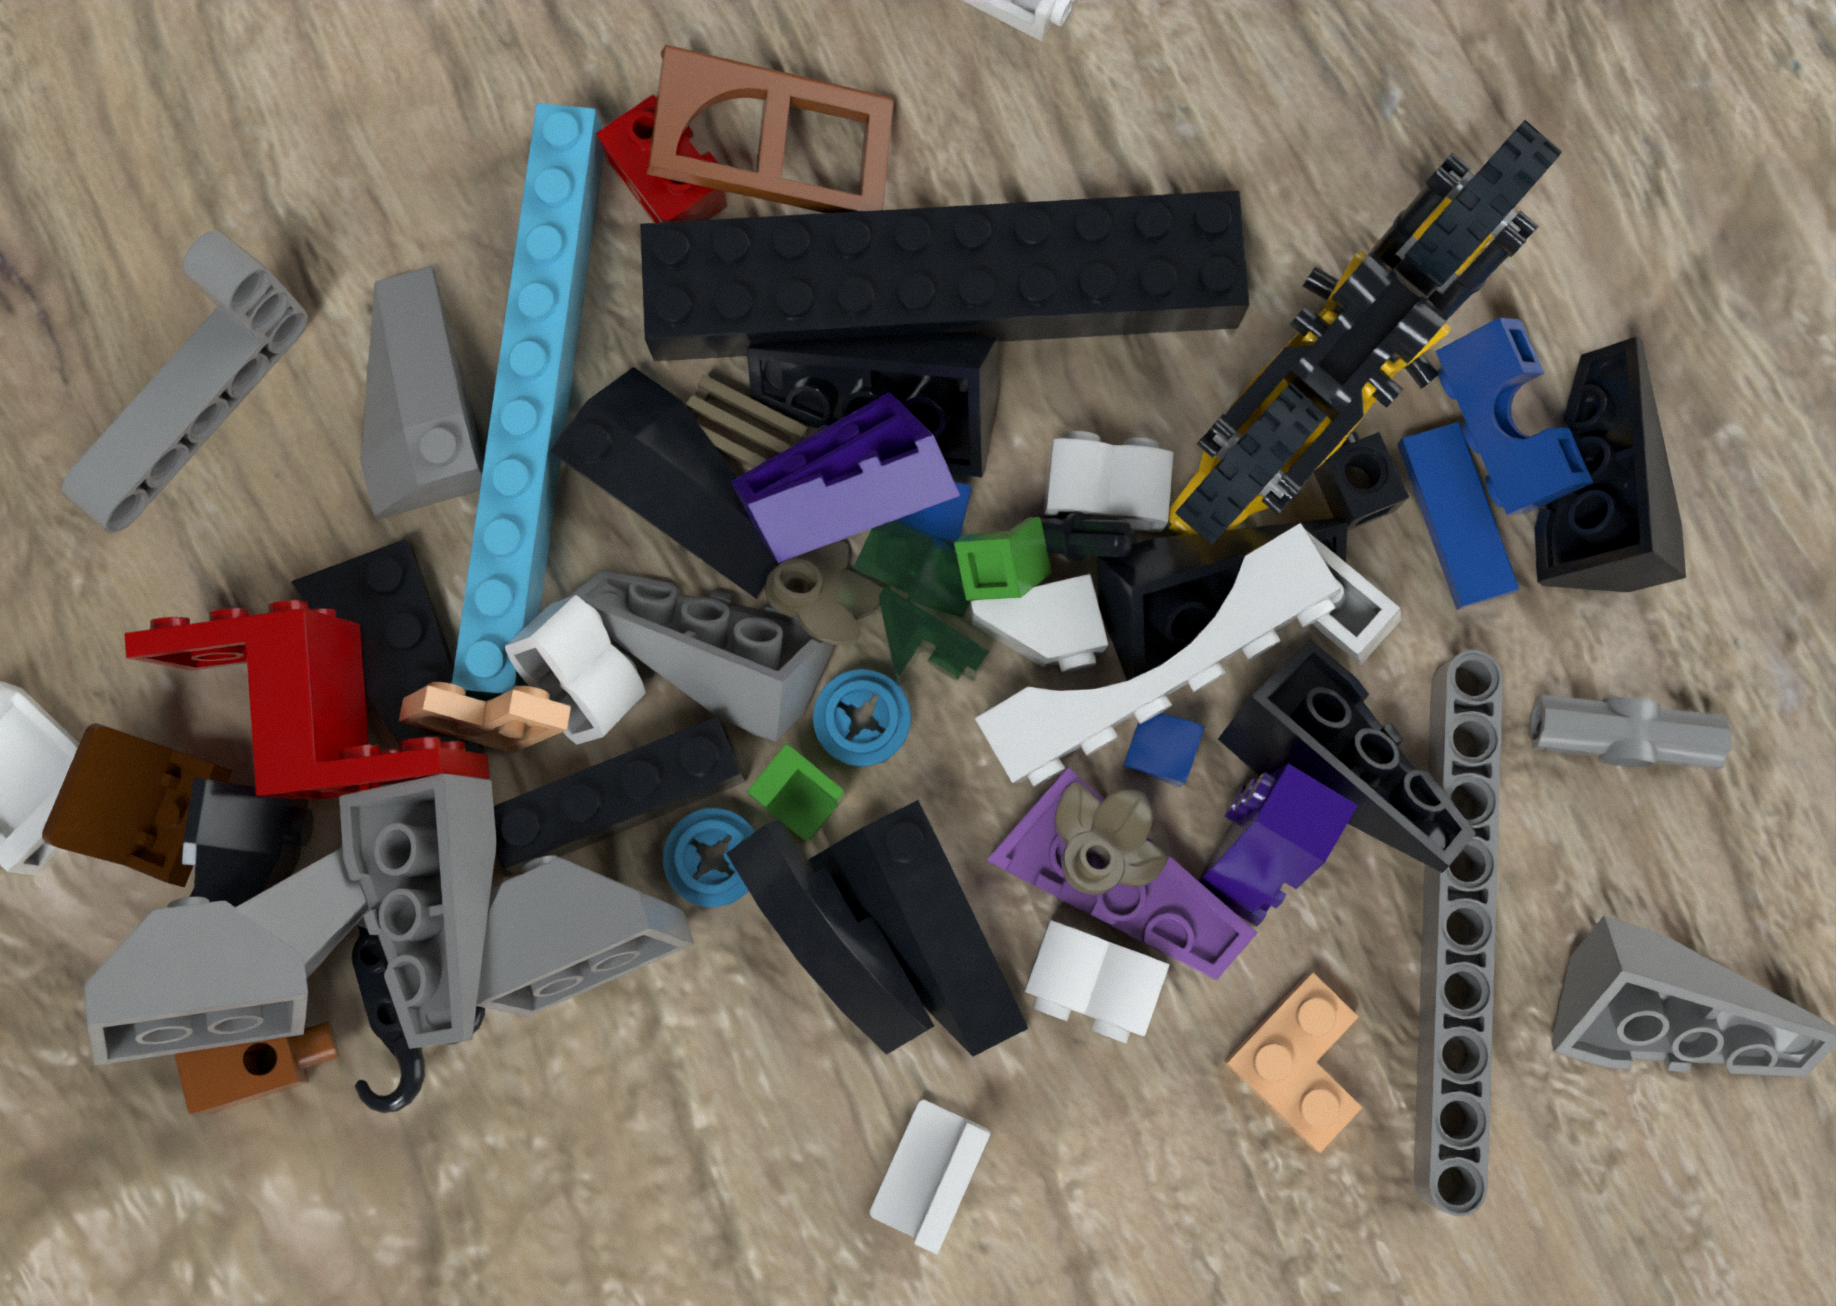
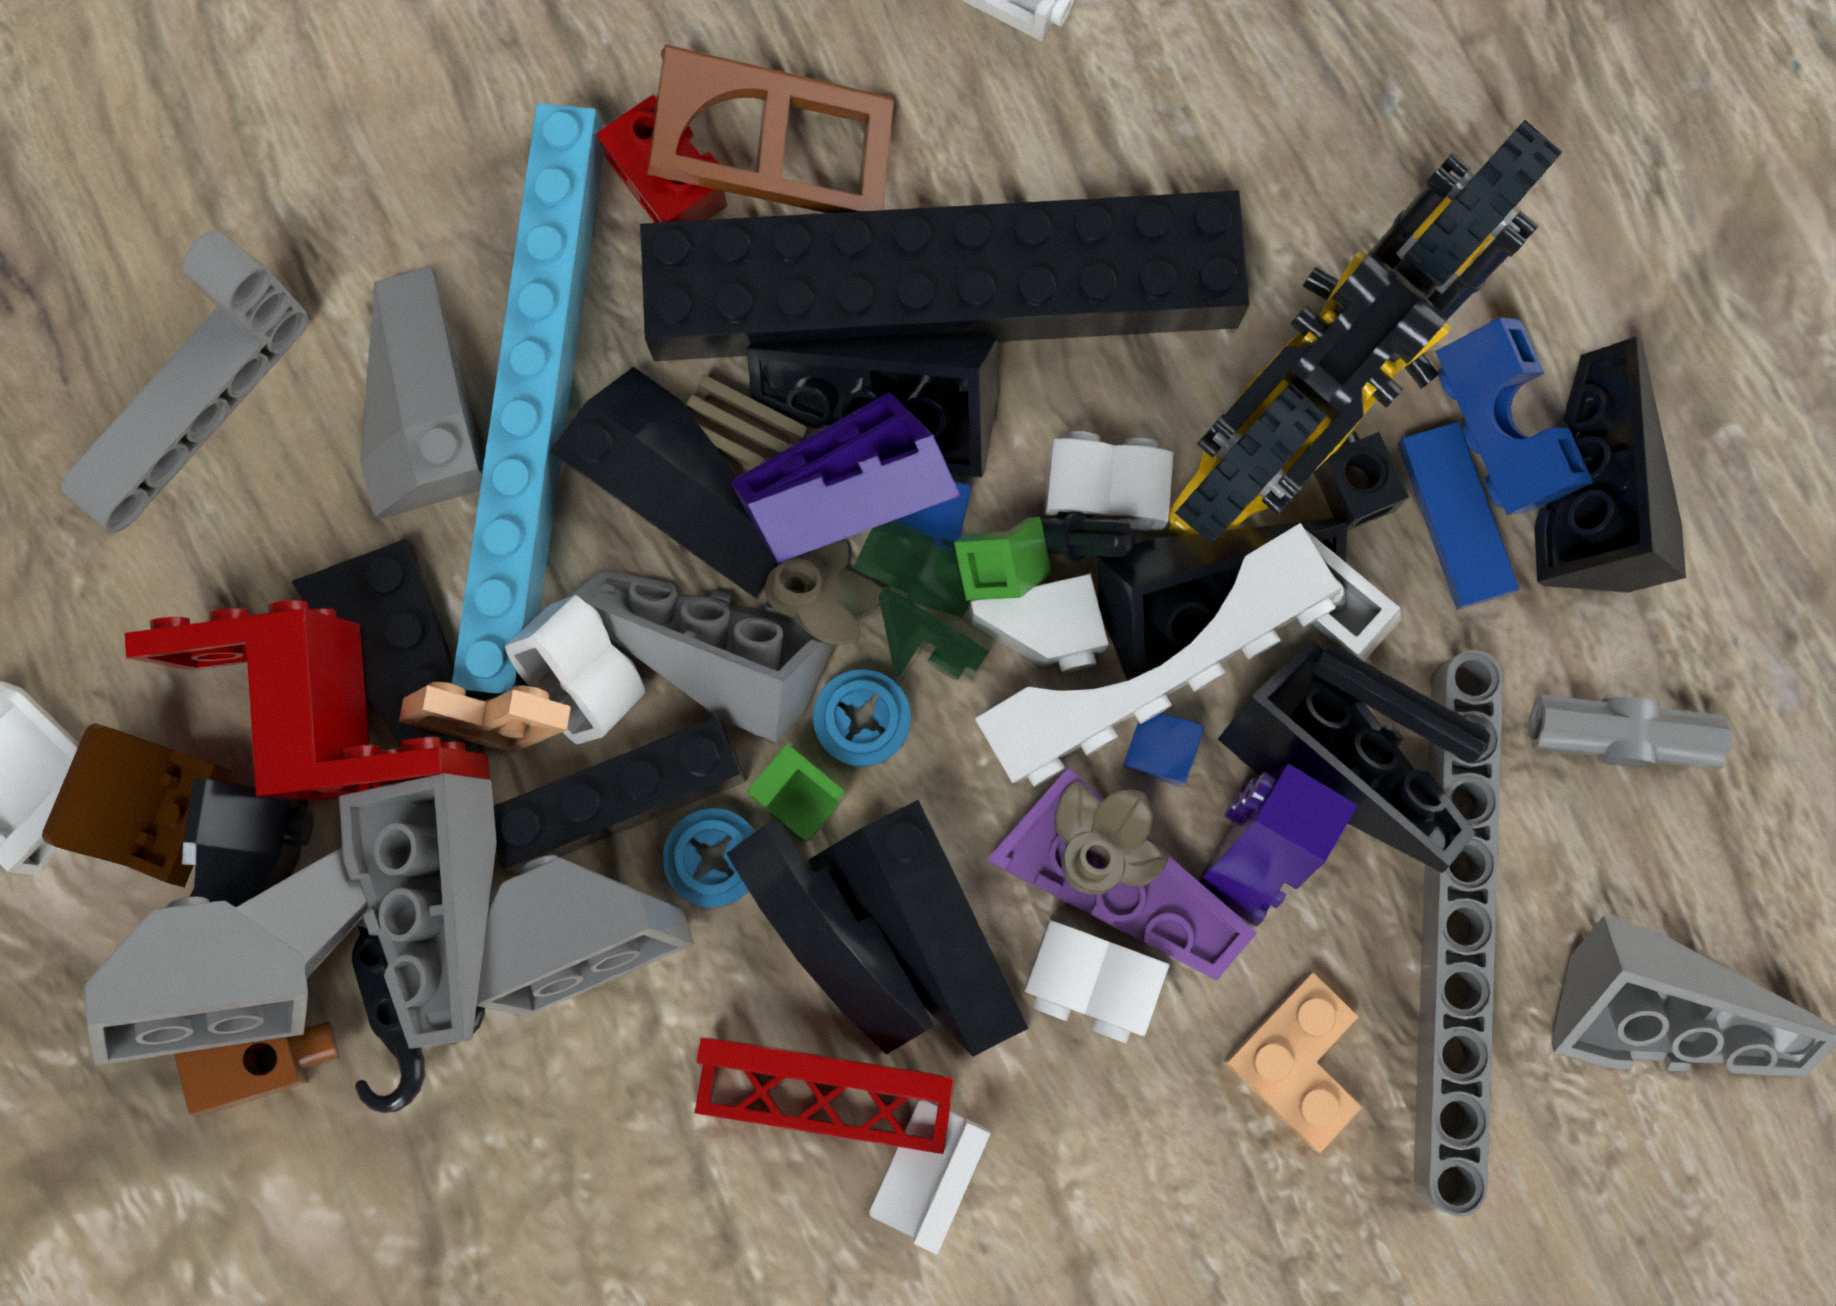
(829, 1071): none -> red fence
(1402, 703): none -> black axle

